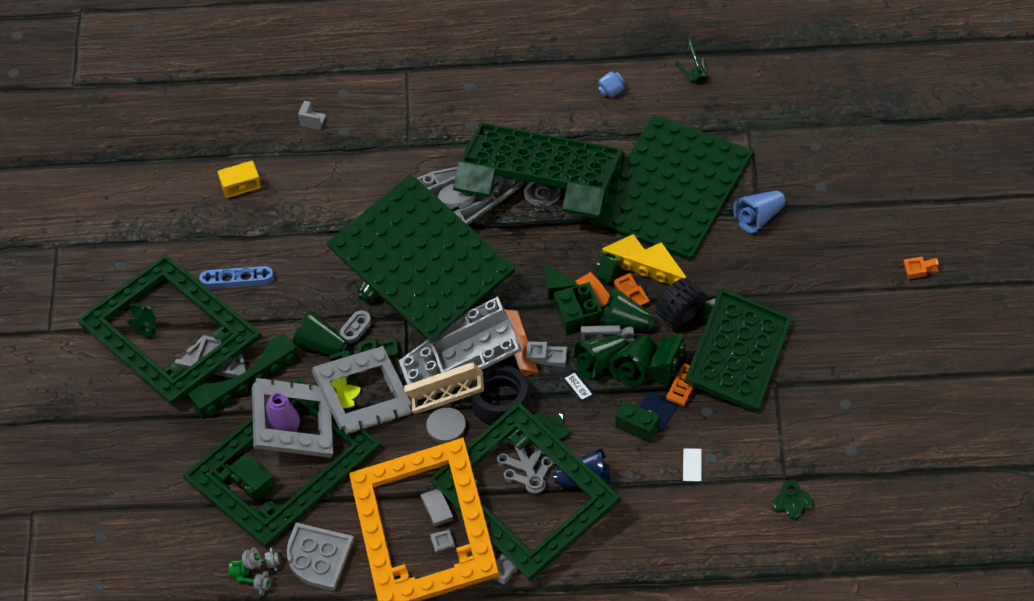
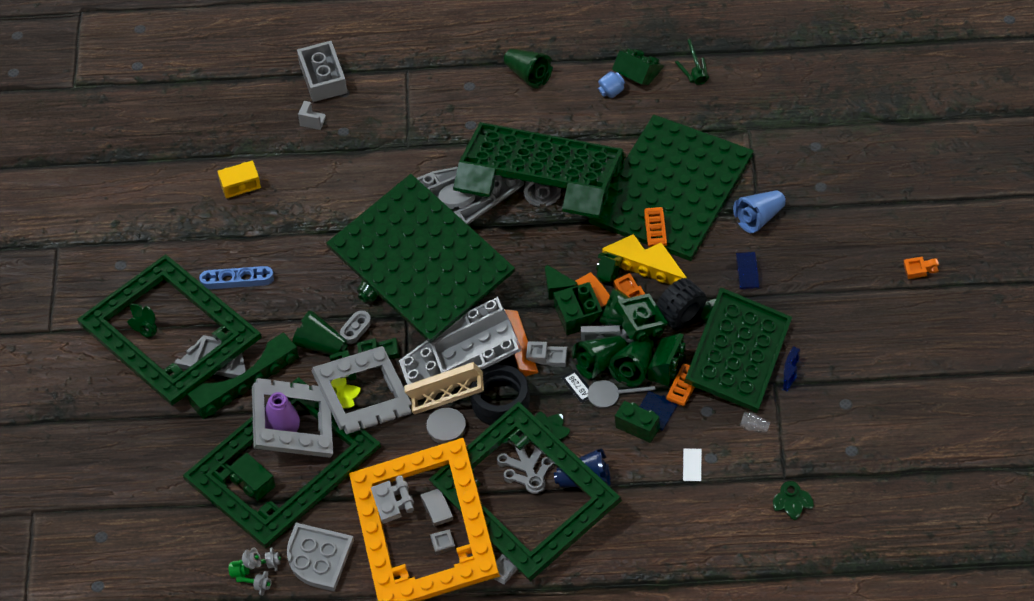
(322, 71): none -> light grey brick
(386, 501): none -> light grey plate
(530, 66): none -> dark green cone
(605, 393): none -> light grey piece
(637, 66): none -> dark green slope
(641, 317): none -> dark green plate
(655, 215): none -> orange slope
(747, 270): none -> clear blue slope
(754, 423): none -> clear cone
(790, 368): none -> clear blue slope

